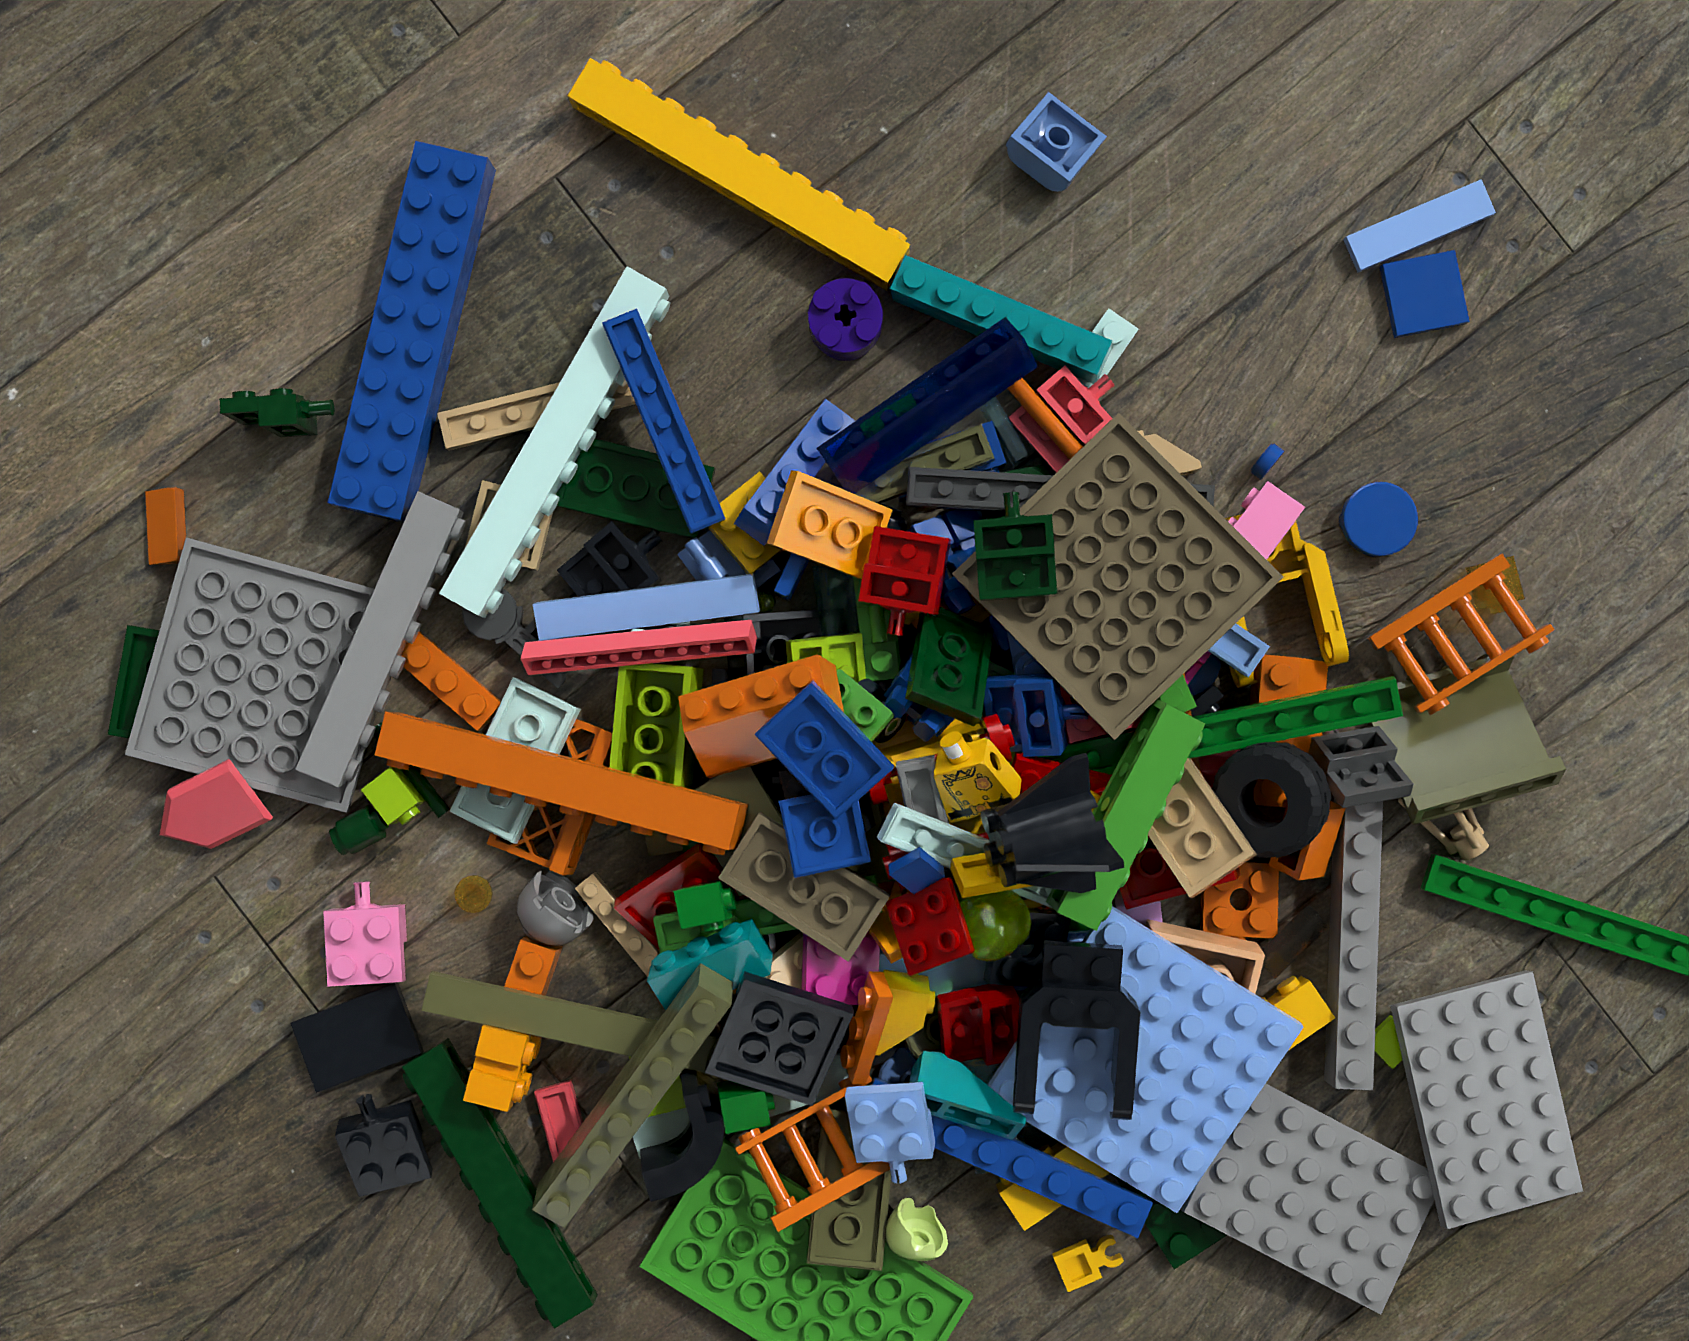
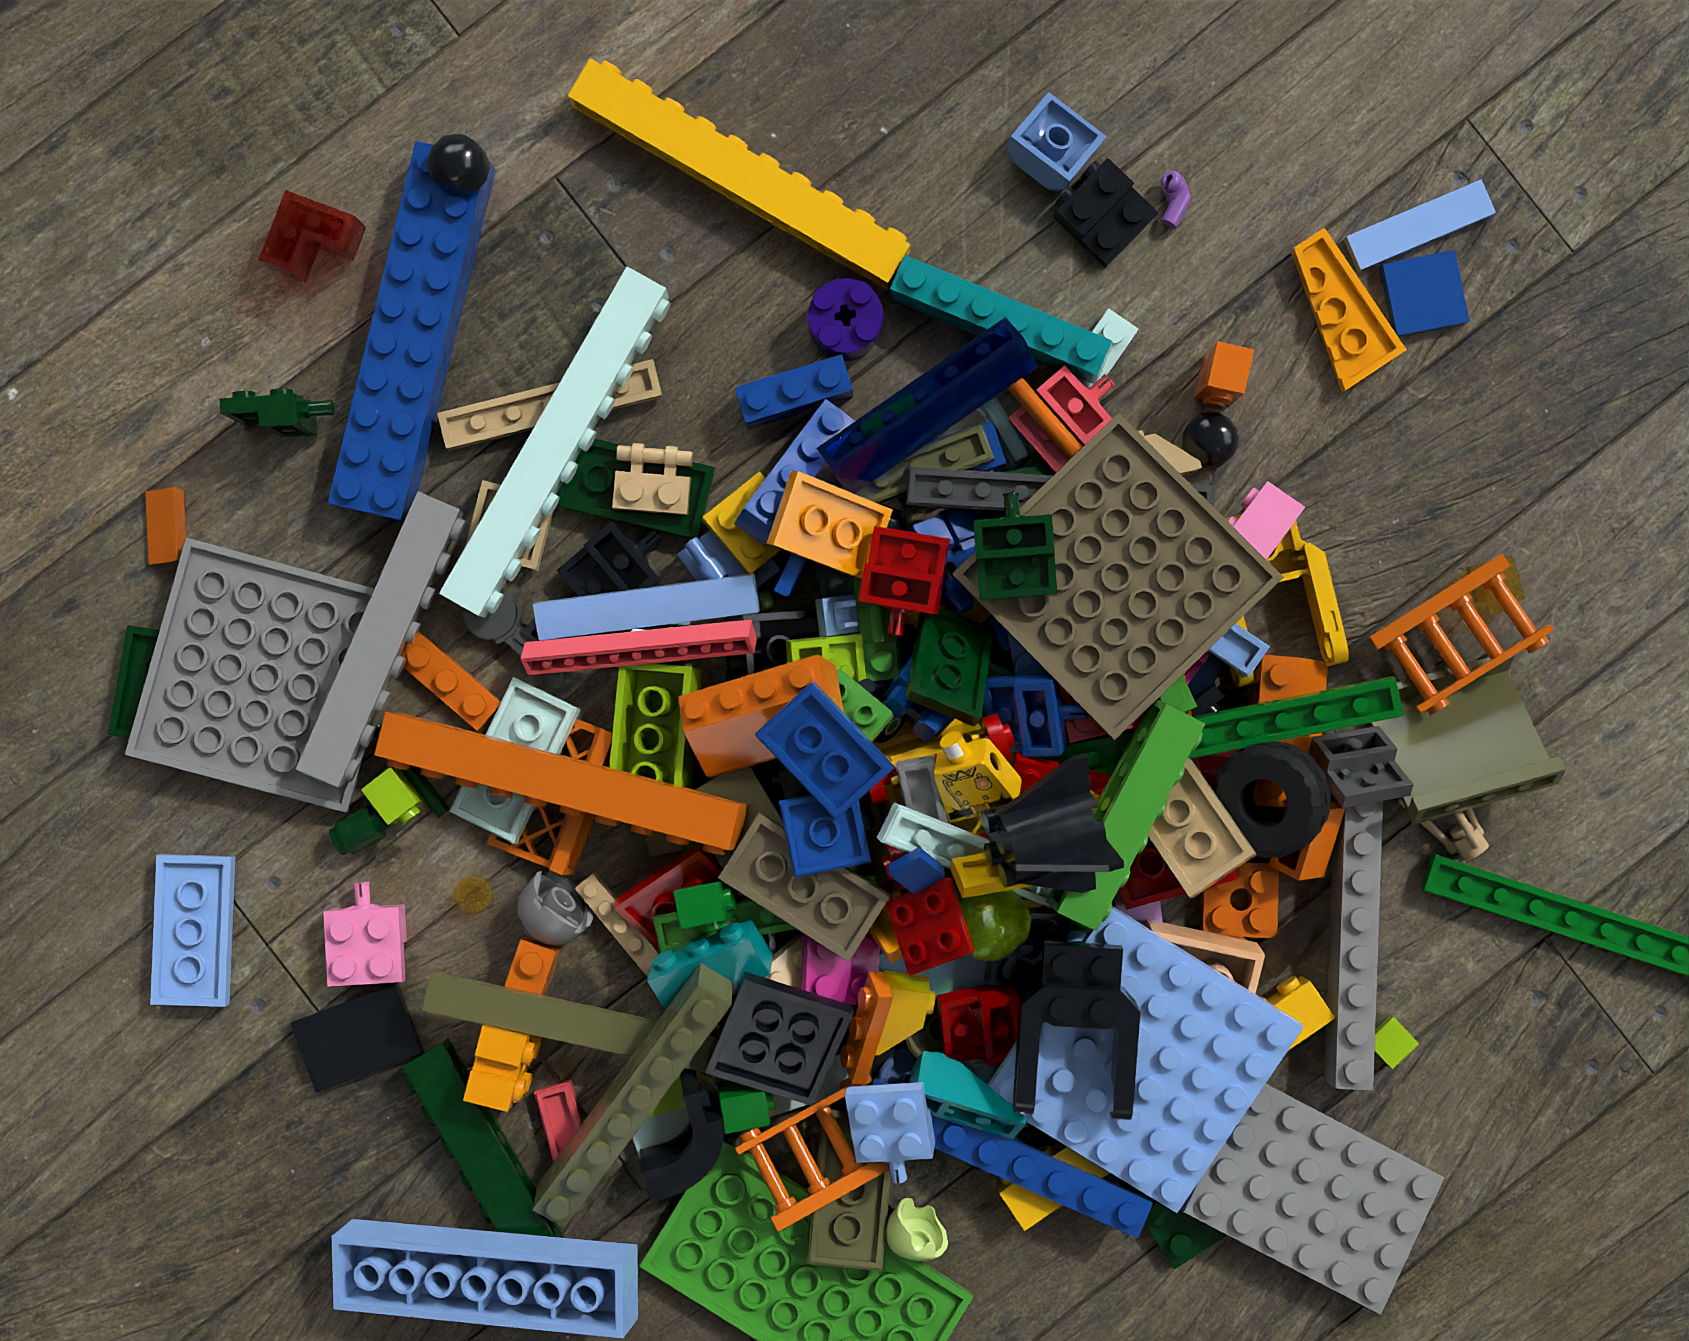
(192, 930): none -> light blue plate
(212, 808): coral tile -> none
(303, 229): none -> clear red brick
(383, 1146): black plate -> none
(458, 164): none -> black hair
(486, 1277): none -> light blue brick
(652, 491): none -> tan plate
(663, 421): blue tile -> none
(794, 391): none -> blue brick
(837, 615): none -> light blue tile
(1081, 1265): yellow plate -> none
(1104, 211): none -> black plate
(1177, 196): none -> medium lavender arm
(1211, 439): none -> black hair
(1223, 375): none -> orange brick
(1266, 461): blue tile -> none
(1345, 313): none -> light orange wing
(1379, 519): blue tile -> none
(1486, 1099): light grey plate -> none

